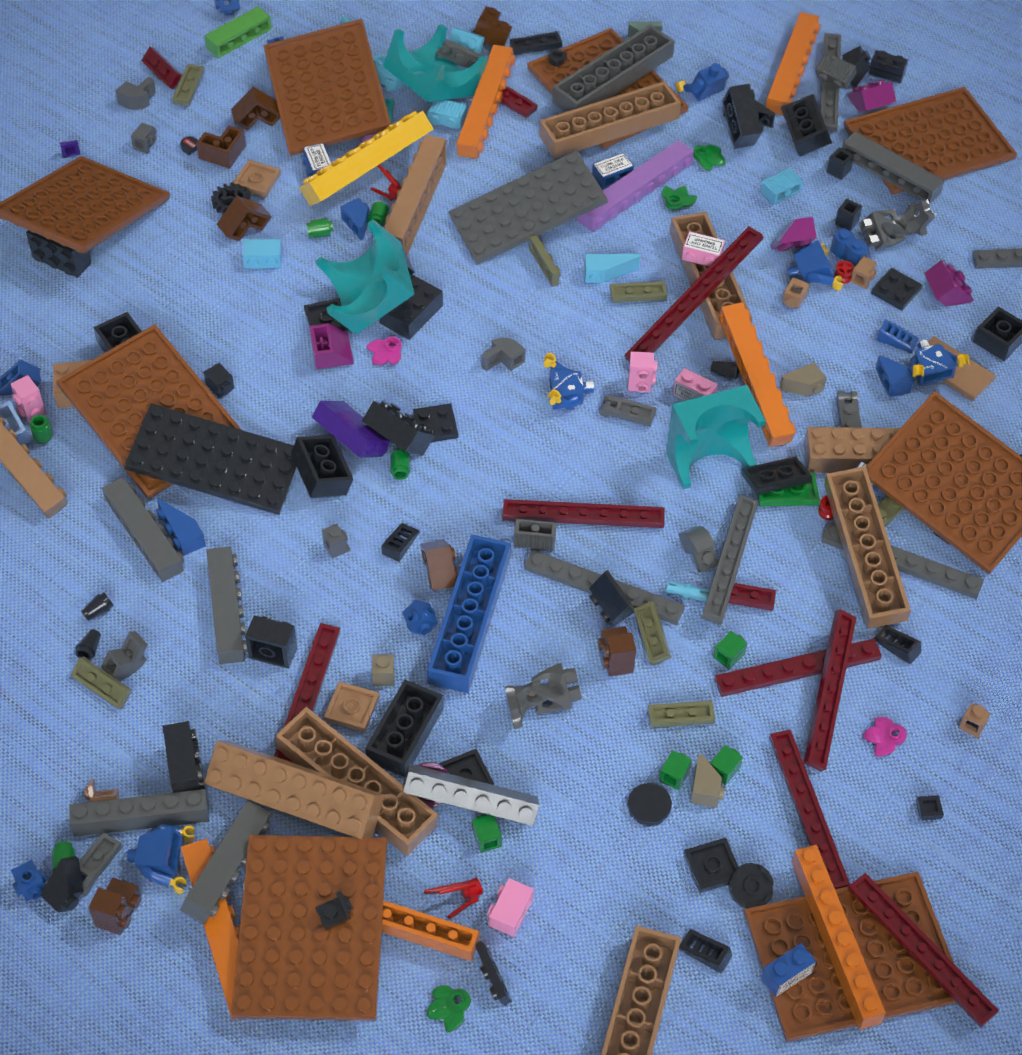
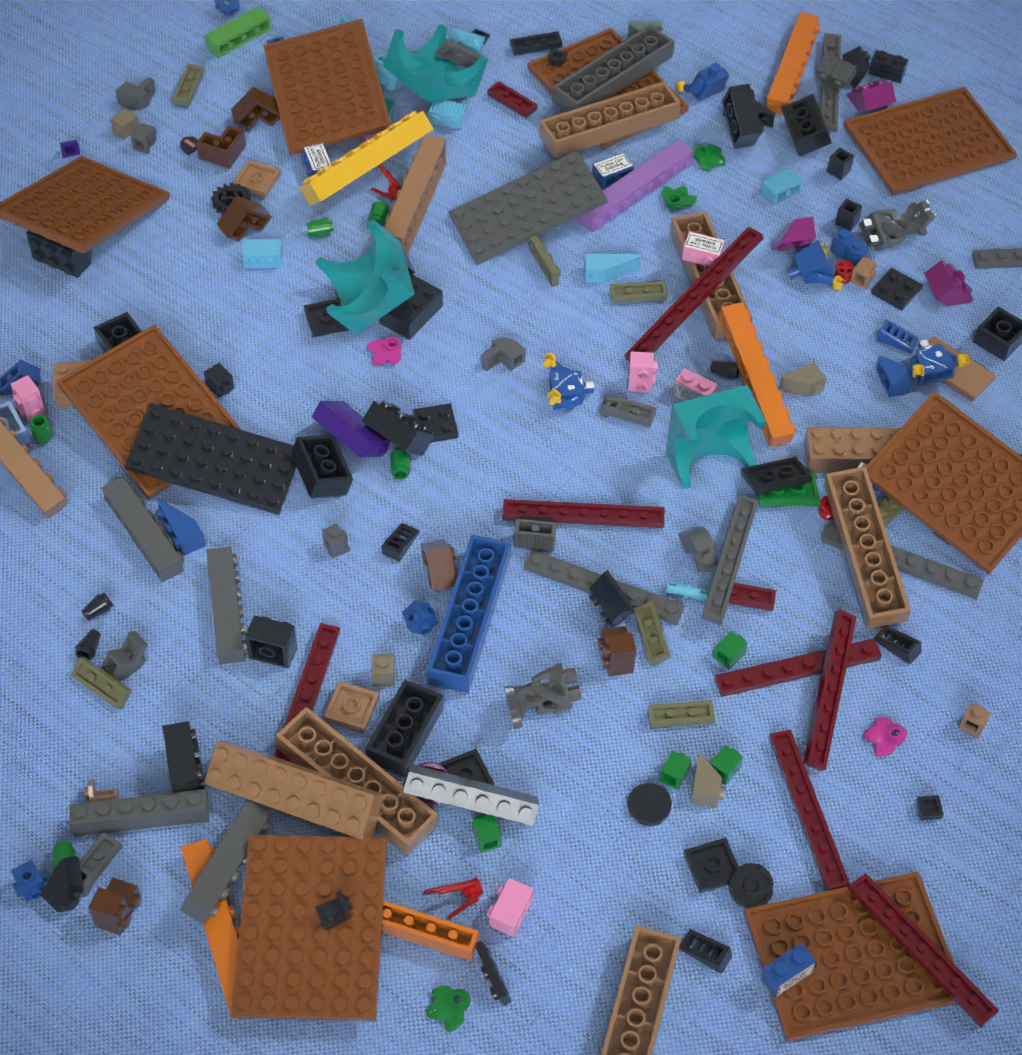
(124, 123): none -> dark tan brick
(159, 854): blue torso -> none
(161, 67): dark red plate -> none
(330, 346): magenta slope -> none
(355, 216): blue slope -> none
(485, 102): orange brick -> none
(490, 27): reddish brown brick -> none
(794, 297): medium nougat brick -> none
(838, 938): orange brick -> none
(848, 412): dark grey plate -> none
(893, 168): dark grey brick -> none

